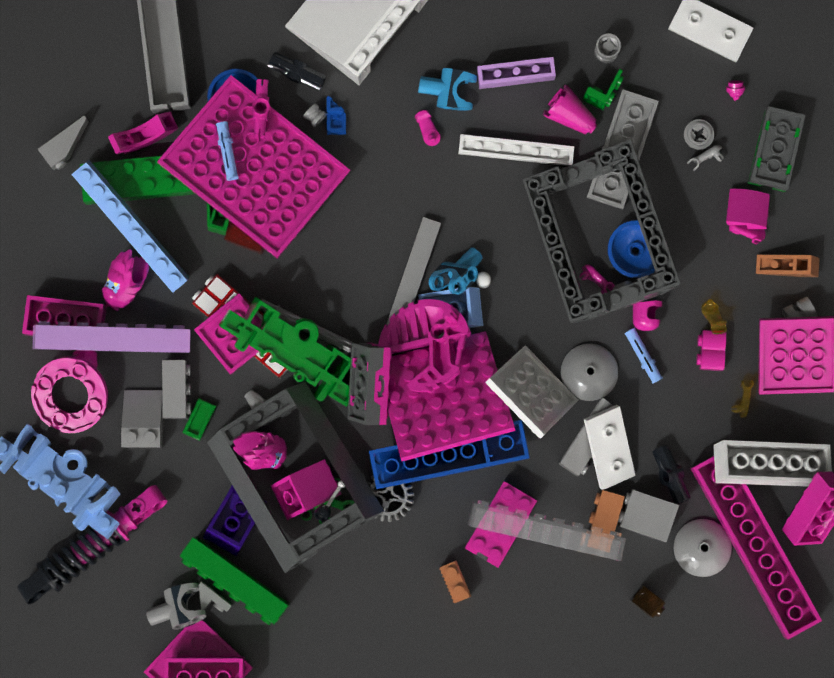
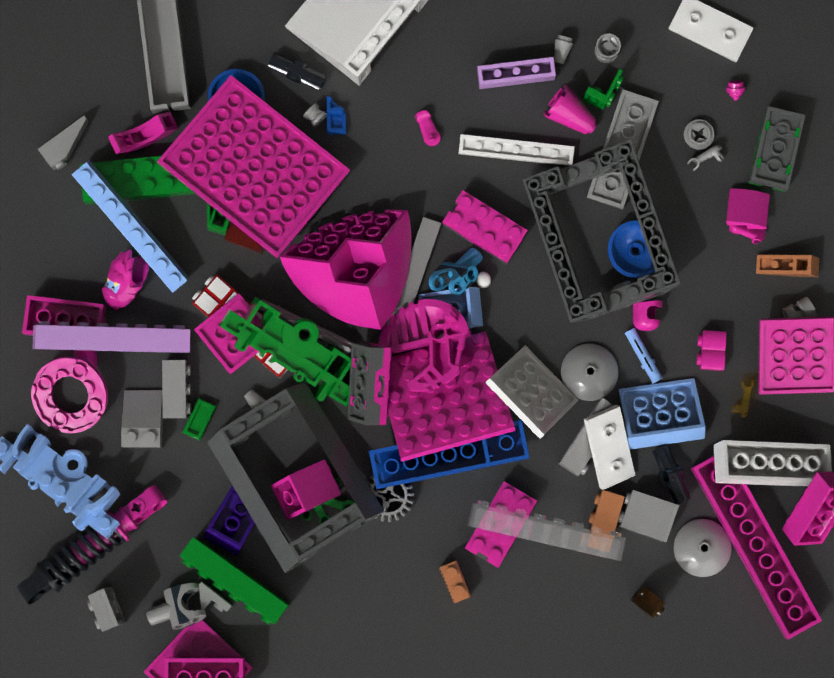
(106, 609): none -> light grey slope
(225, 143): light blue pin -> none
(260, 117): dark pink pin -> none
(261, 449): dark pink head -> none
(323, 512): black hinge -> none
(354, 266): none -> dark pink brick
(447, 88): dark azure connector -> none
(484, 227): none -> dark pink piece
(562, 48): none -> light grey cone
(593, 275): dark pink piece -> none
(662, 413): none -> light blue slope
(712, 314): clear yellow piece -> none

